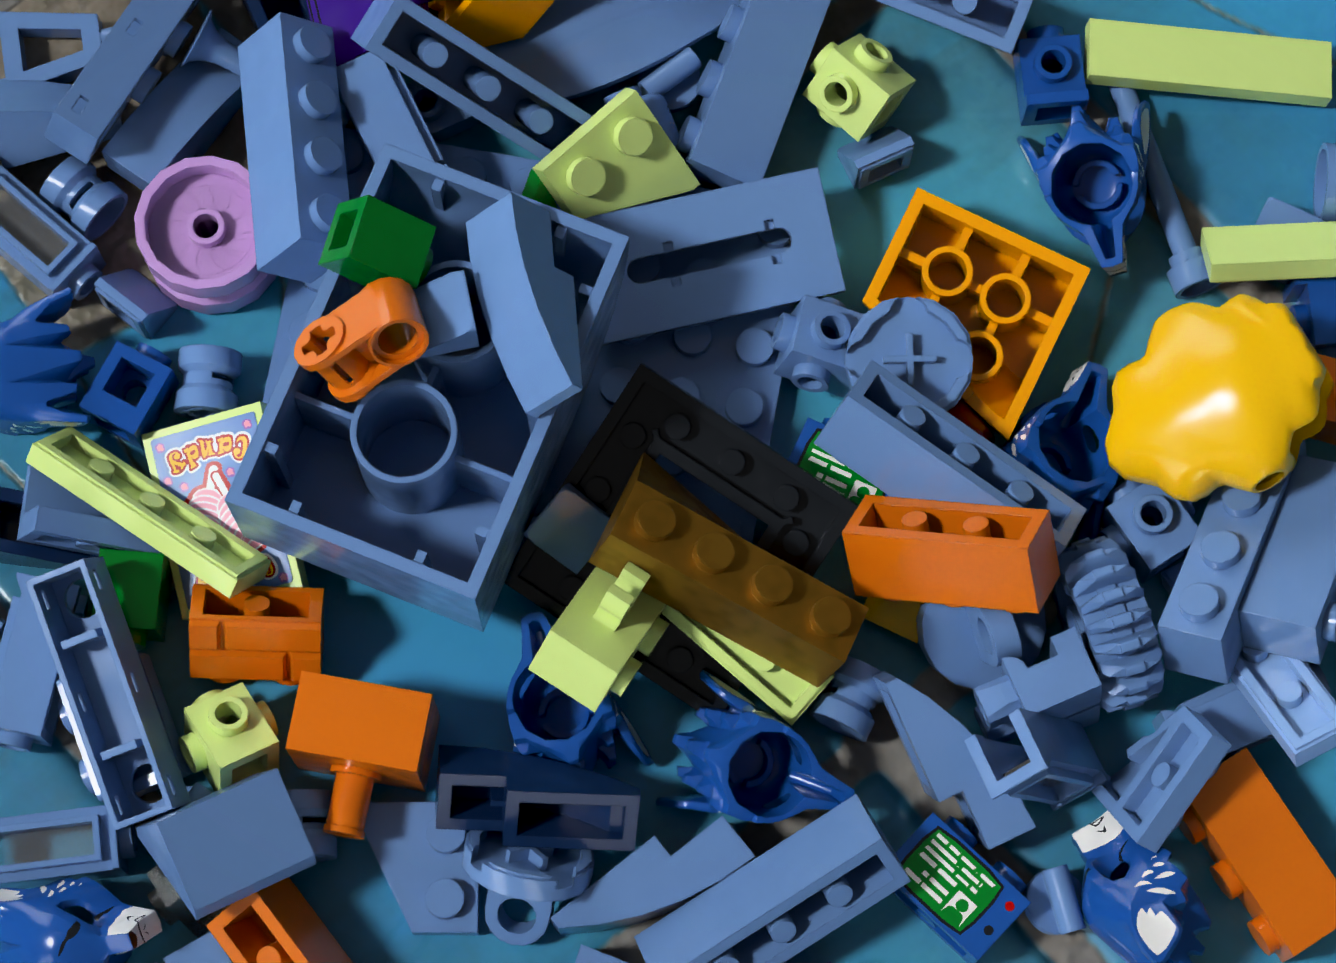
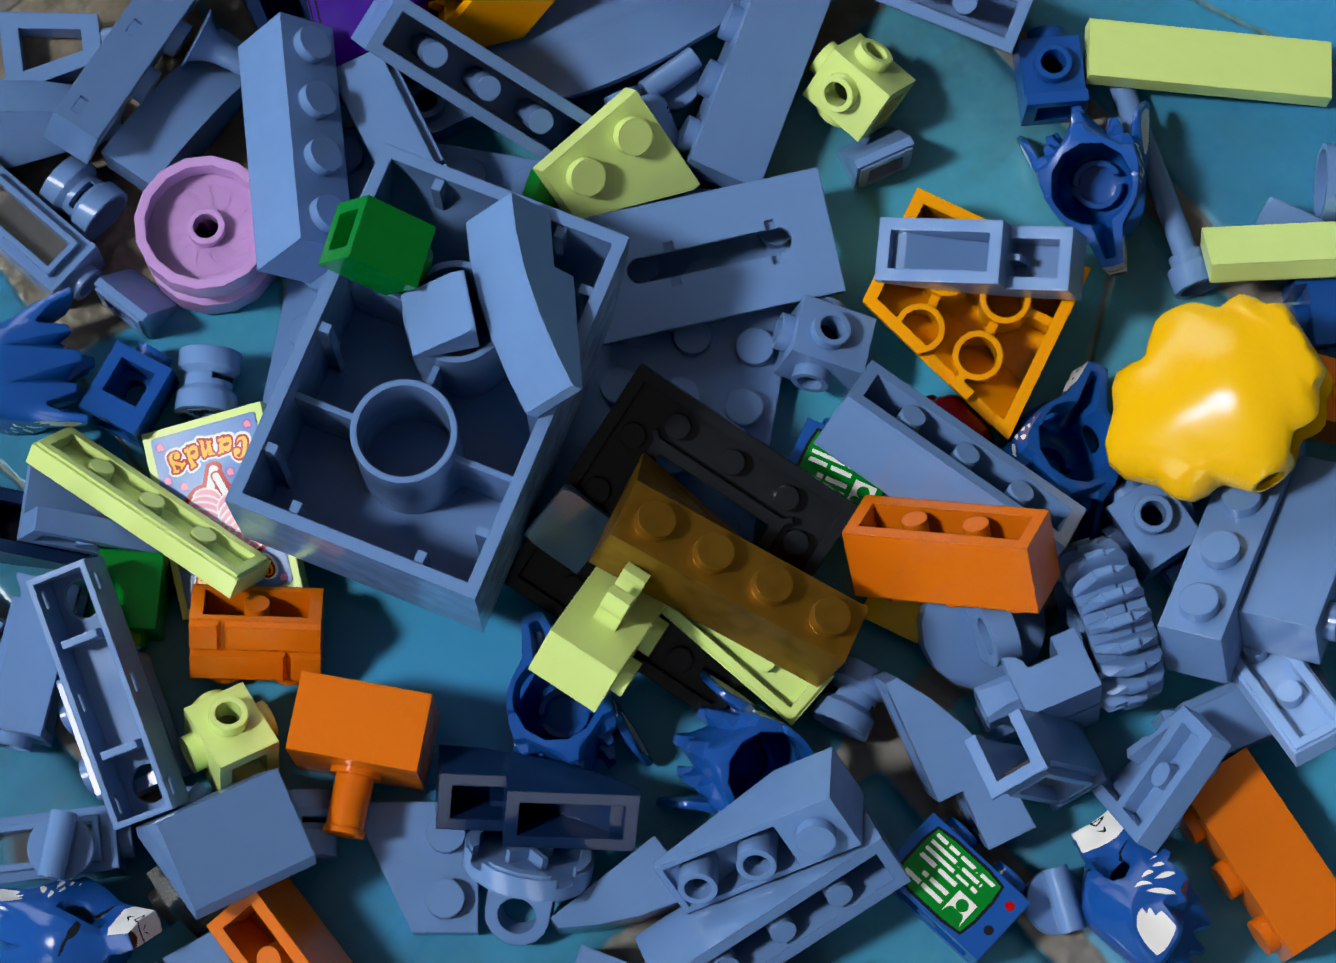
(60, 846): none -> medium blue plate
(367, 339): orange piece -> none
(767, 832): none -> medium blue slope
(917, 344): medium blue tile -> none
(981, 257): none -> medium blue slope

